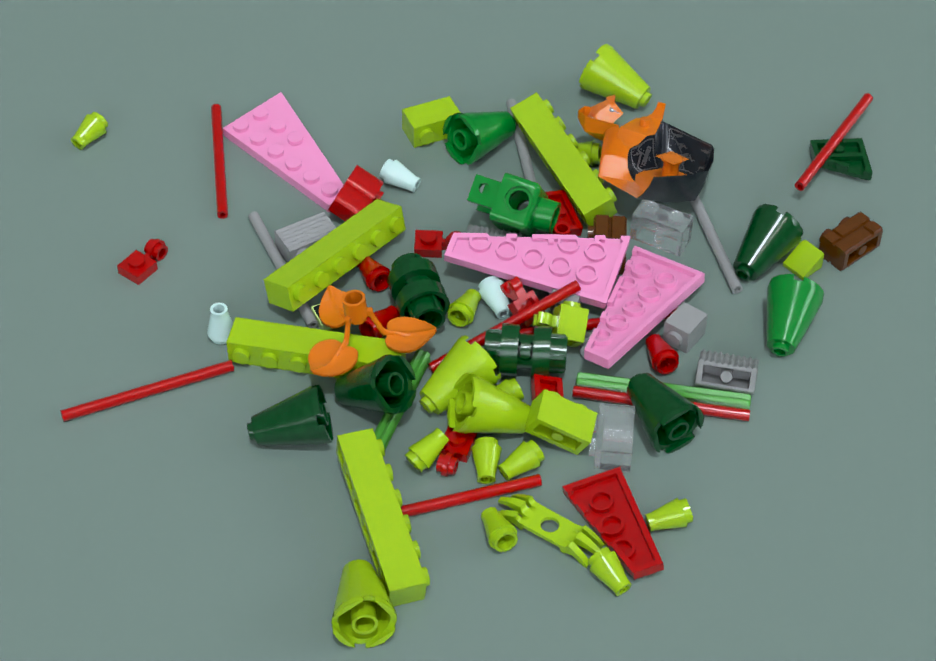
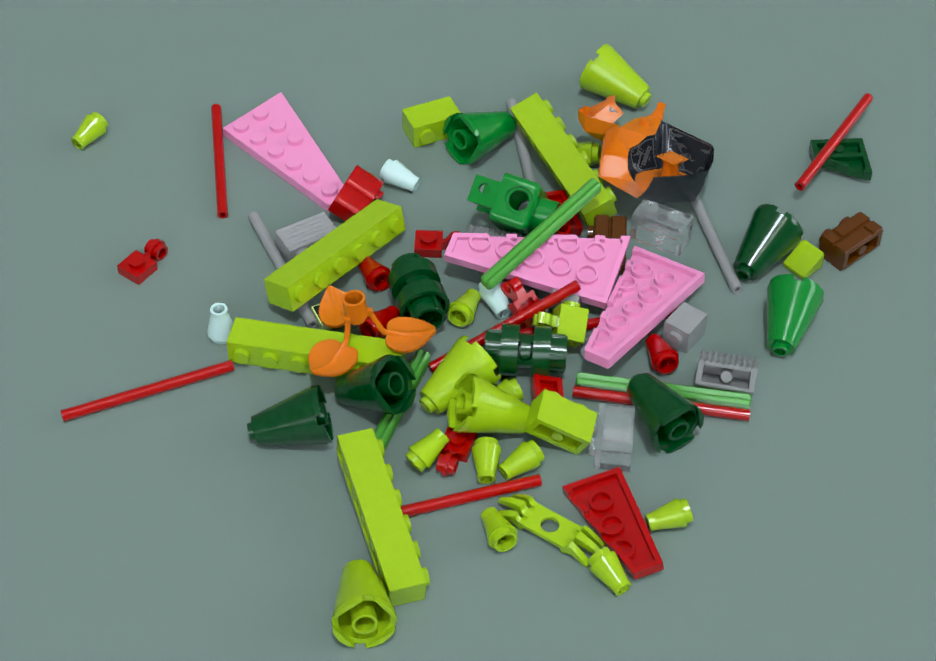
(540, 234): none -> bright green axle

